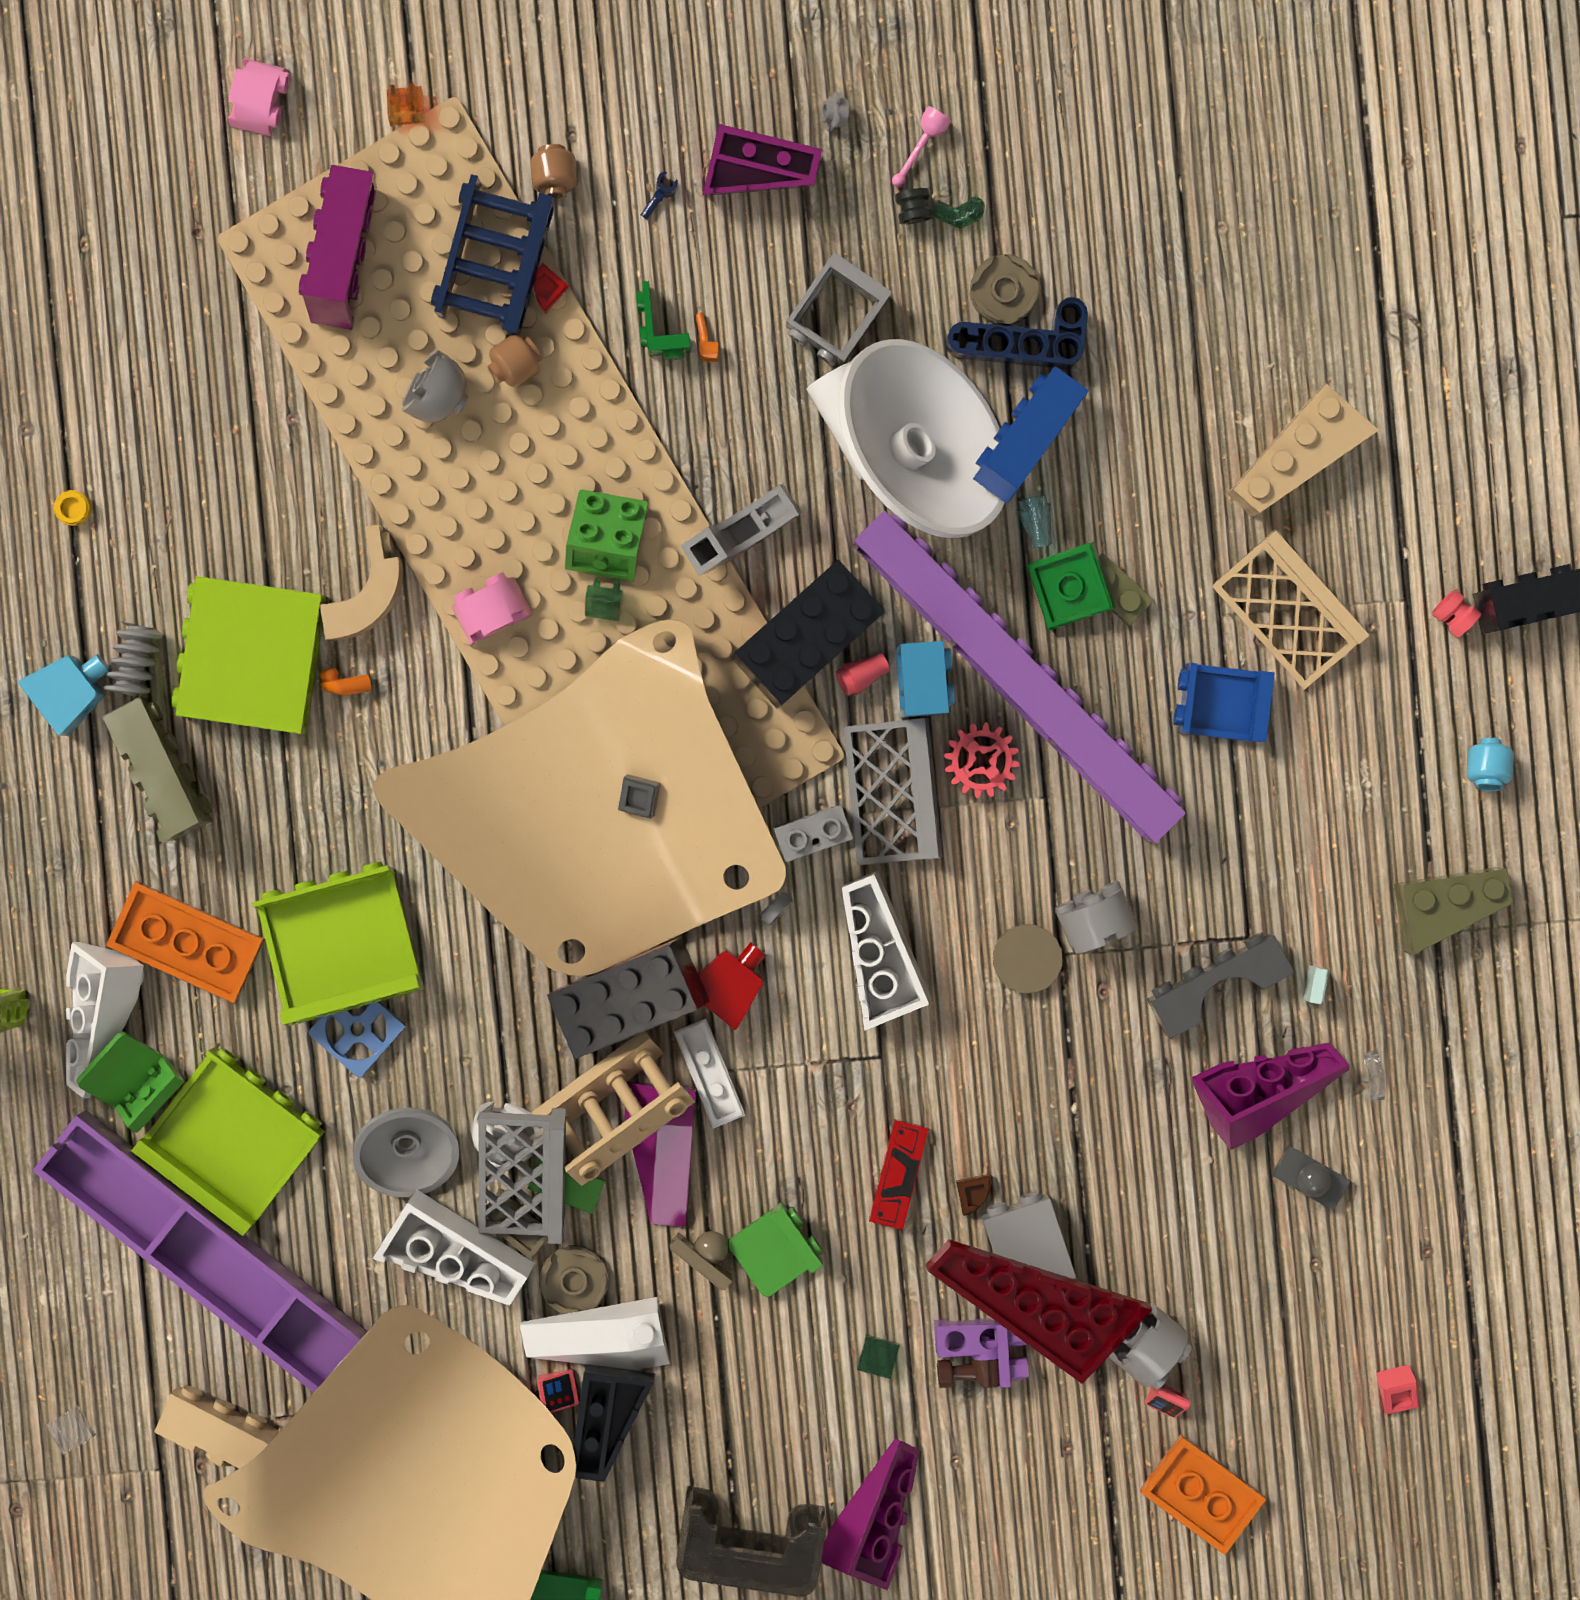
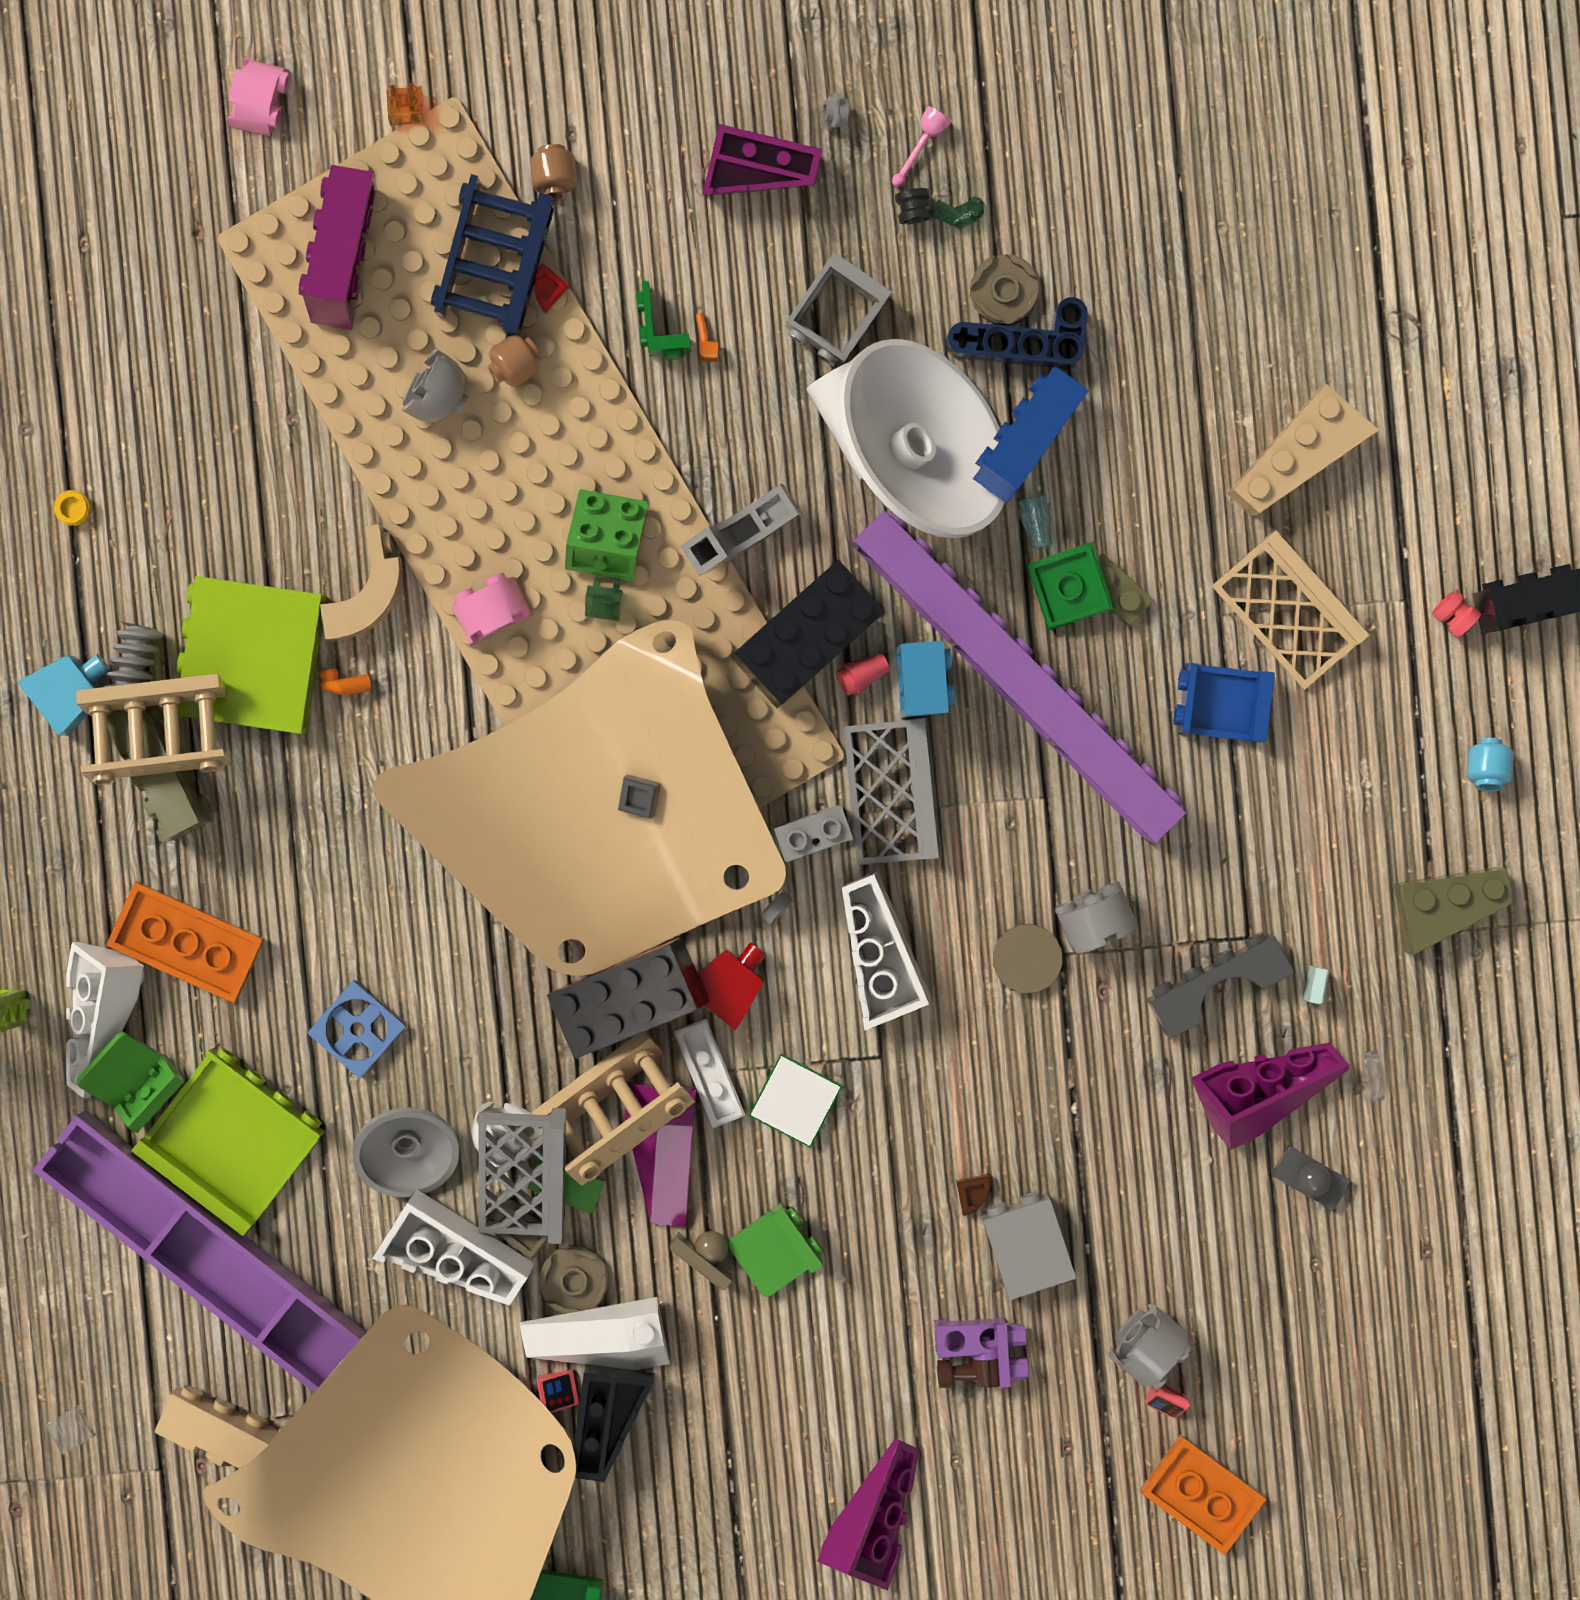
(134, 700): none -> tan fence
(339, 944): lime panel -> none
(658, 196): dark blue hand -> none
(747, 1557): clear smoke windscreen -> none
(795, 1100): none -> white tile
(878, 1356): clear green tile -> none
(898, 1174): red tile -> none
(991, 772): coral gear -> none
(1052, 1313): dark red wing -> none
(1398, 1389): coral slope -> none

